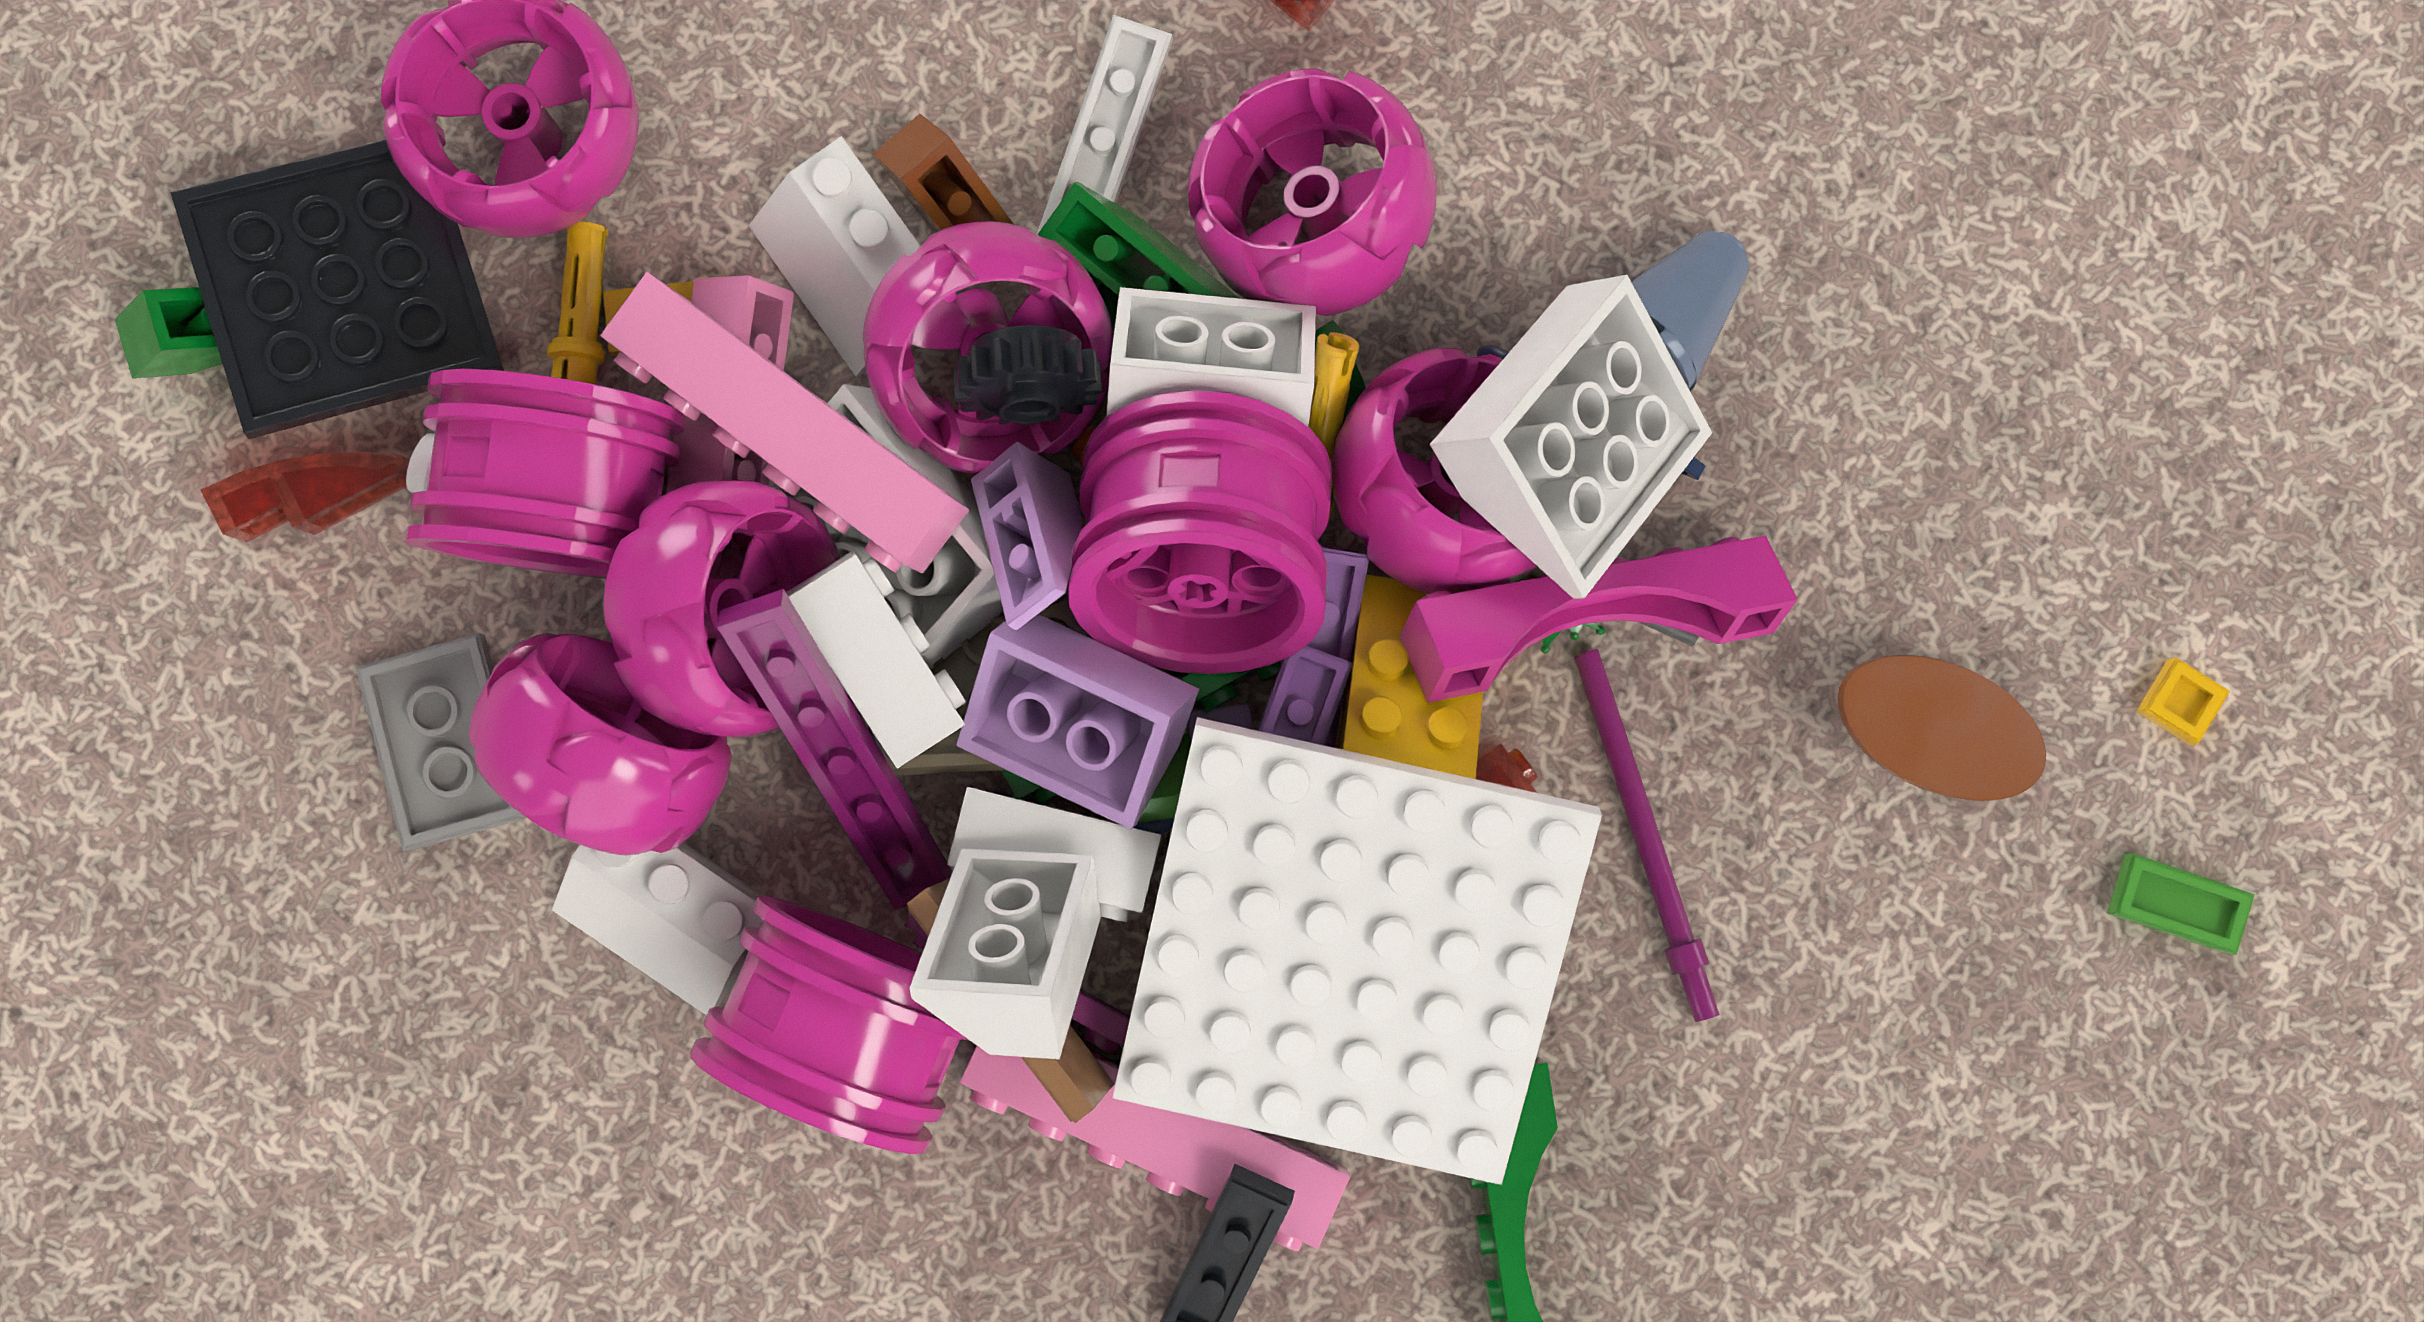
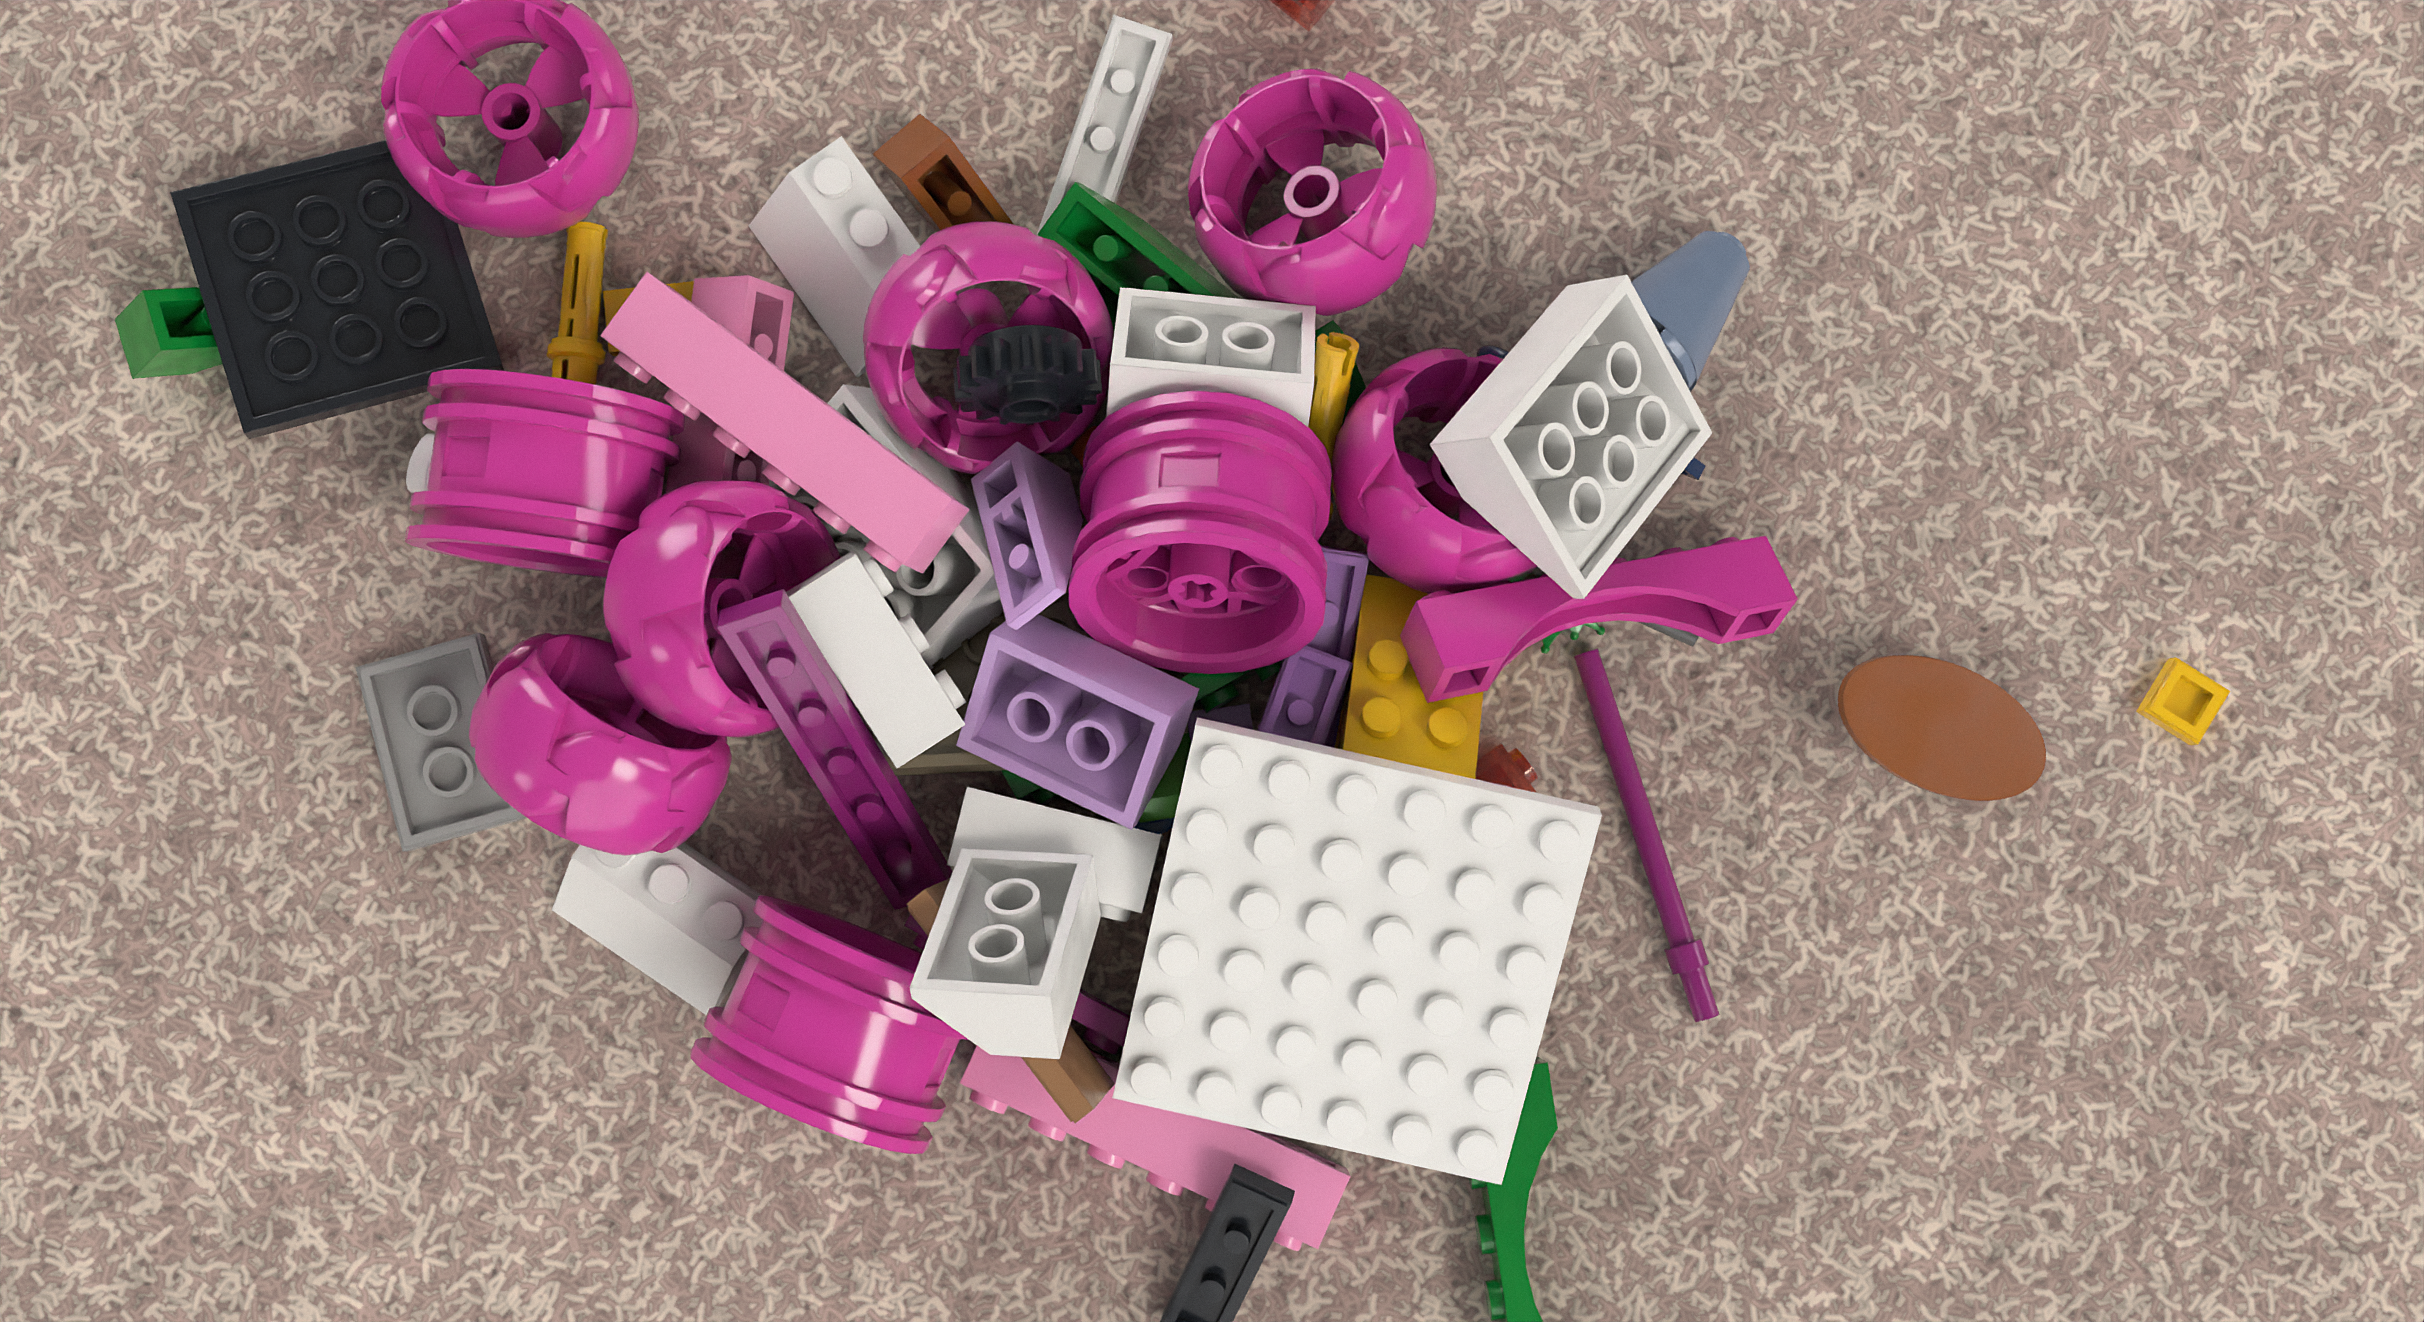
(305, 491): clear red slope -> none
(2180, 904): bright green tile -> none

